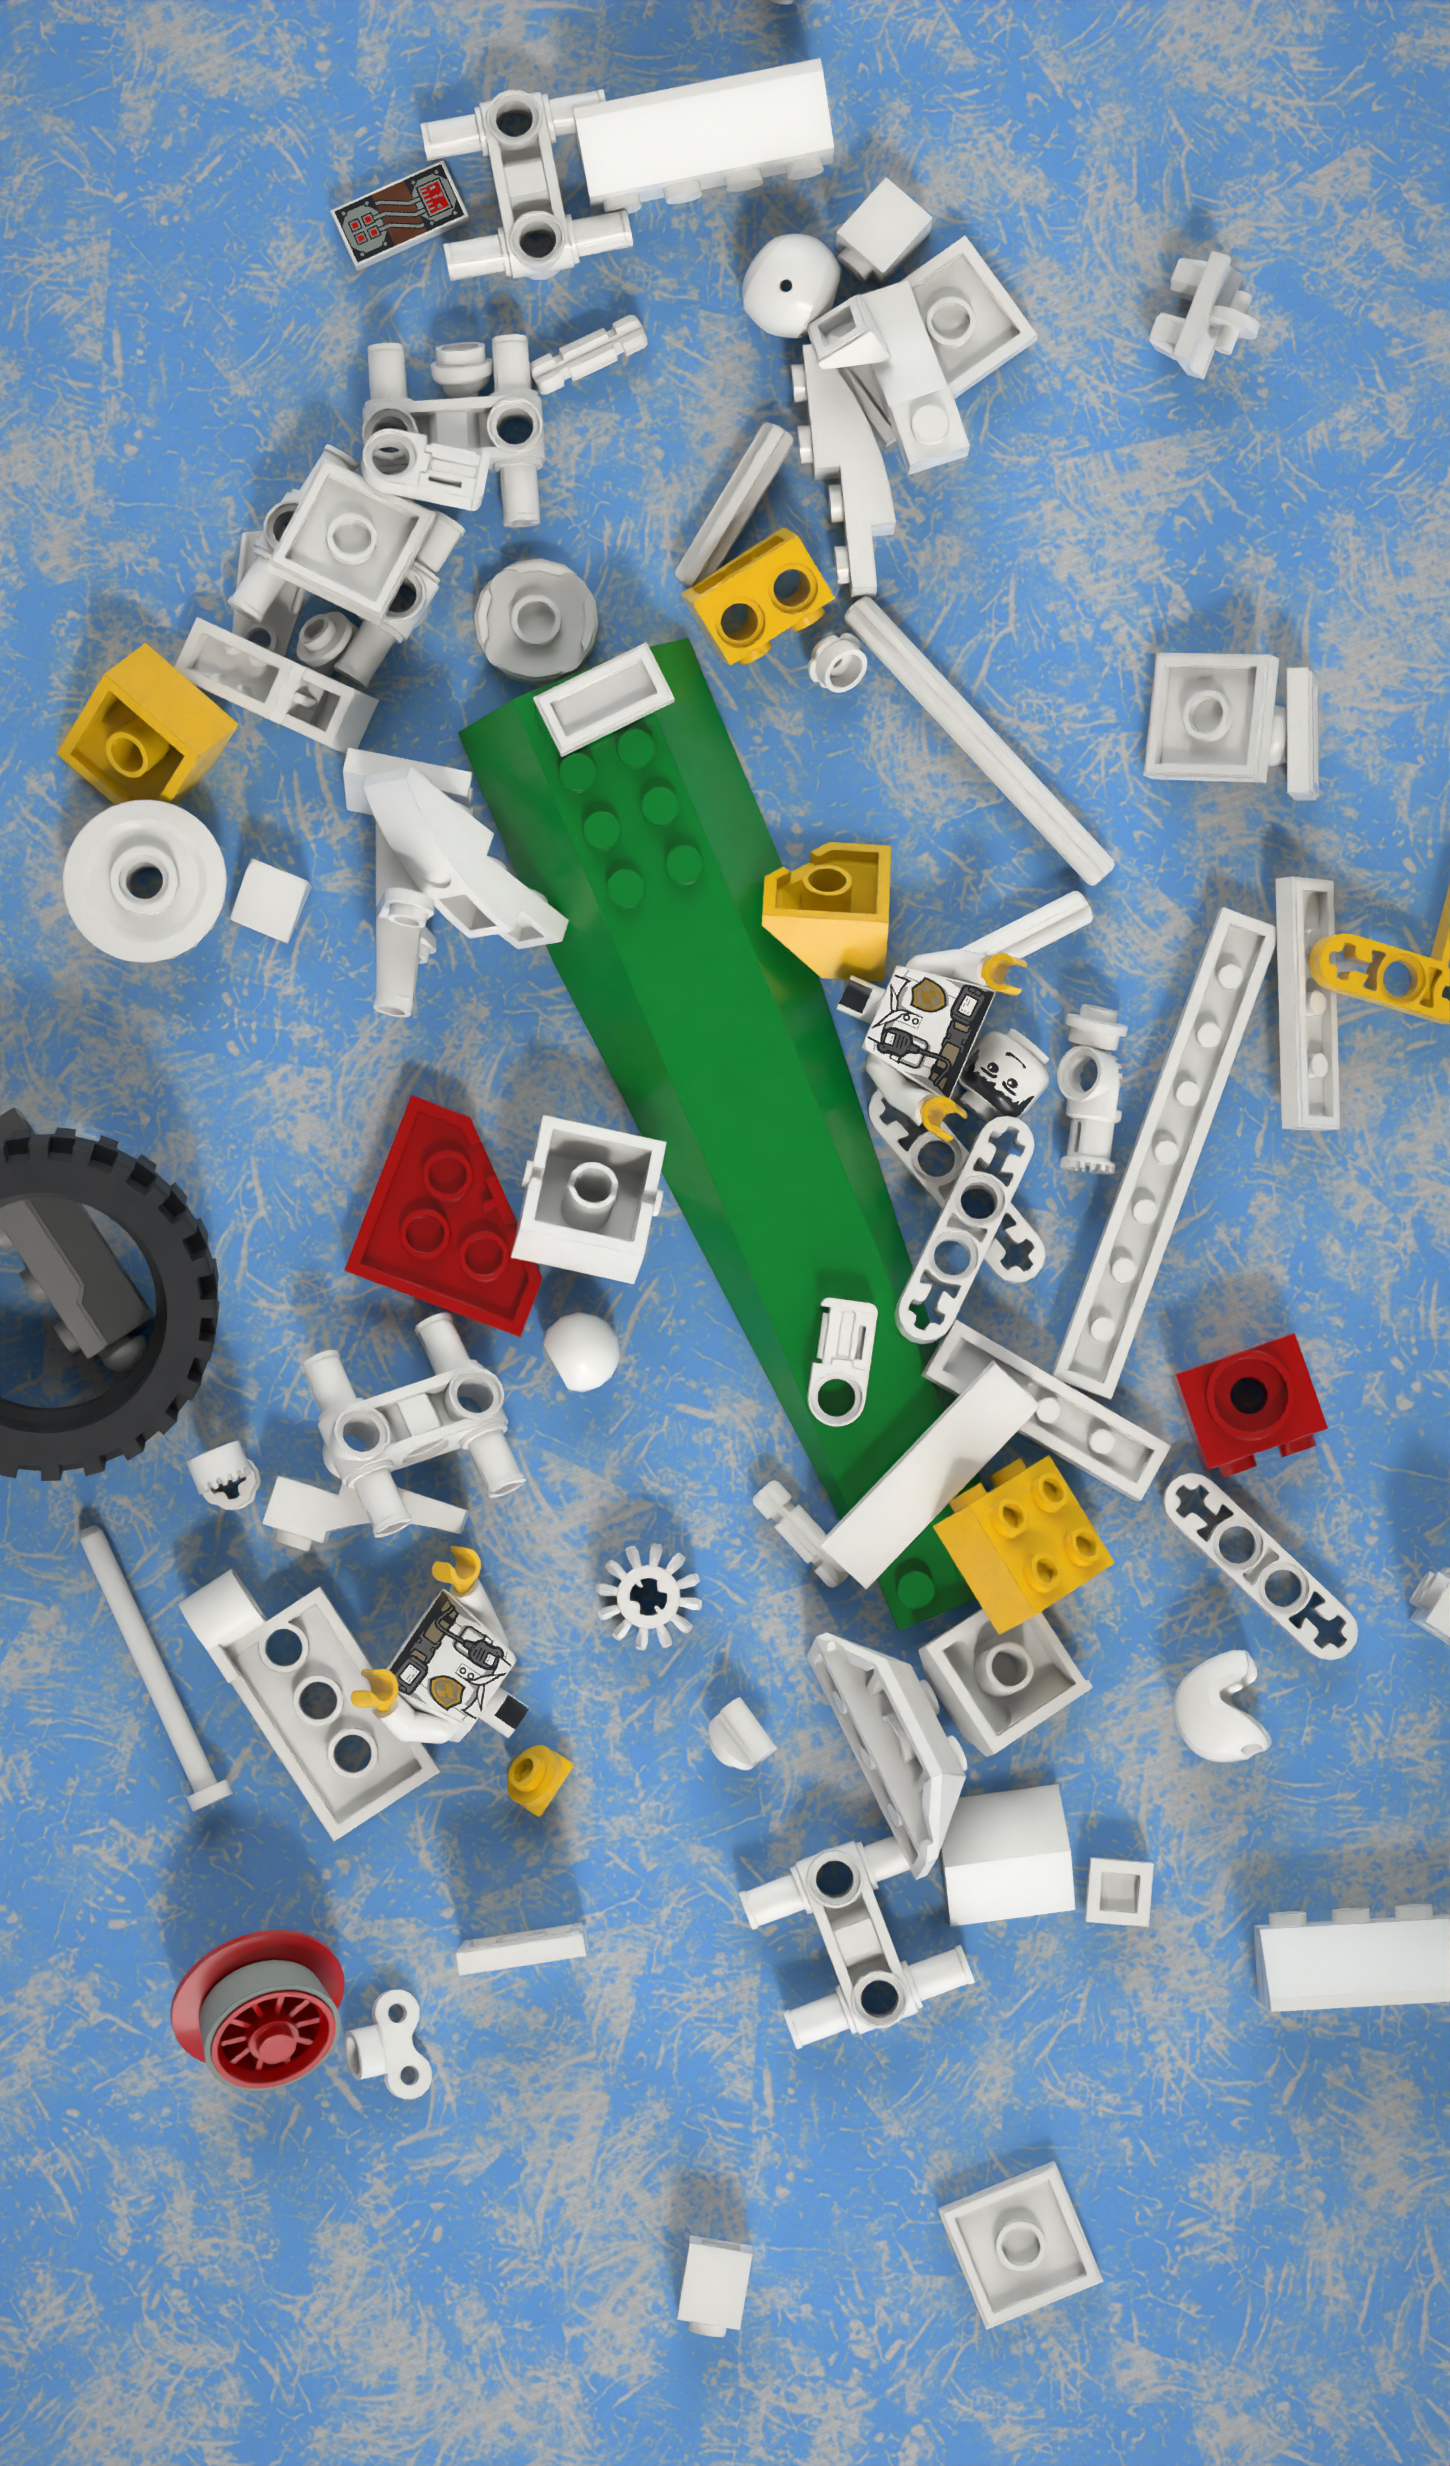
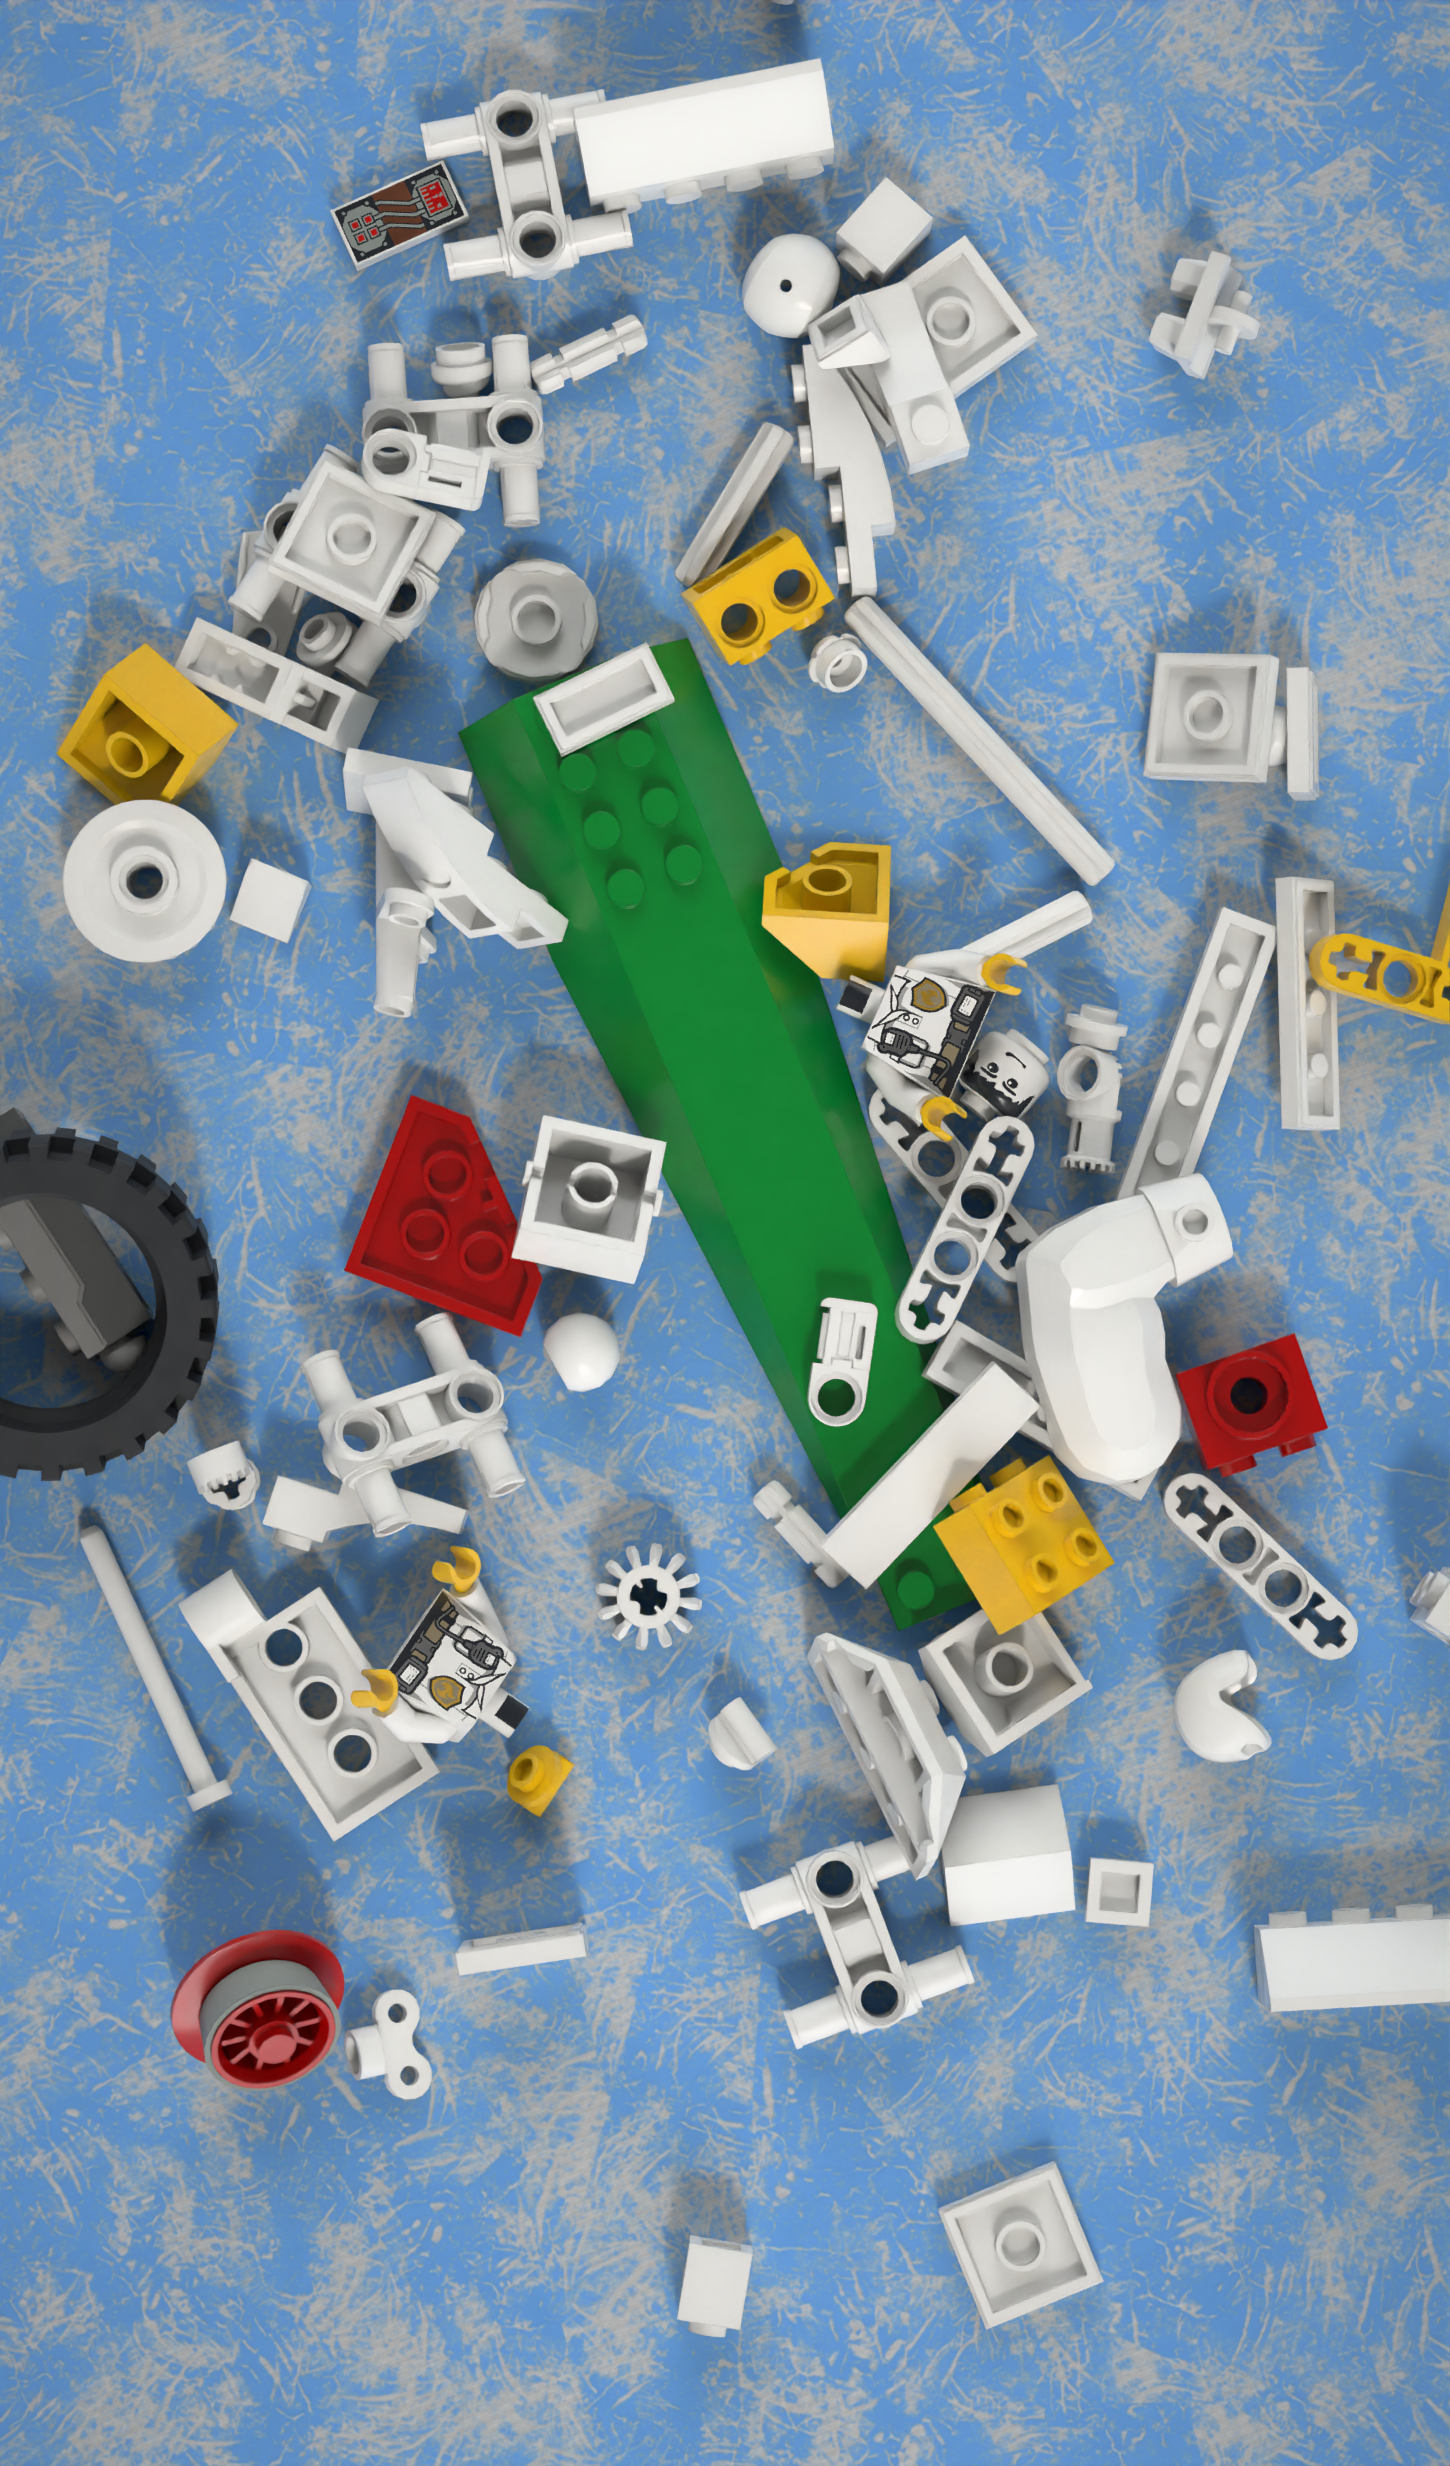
(1098, 1332): none -> white piece

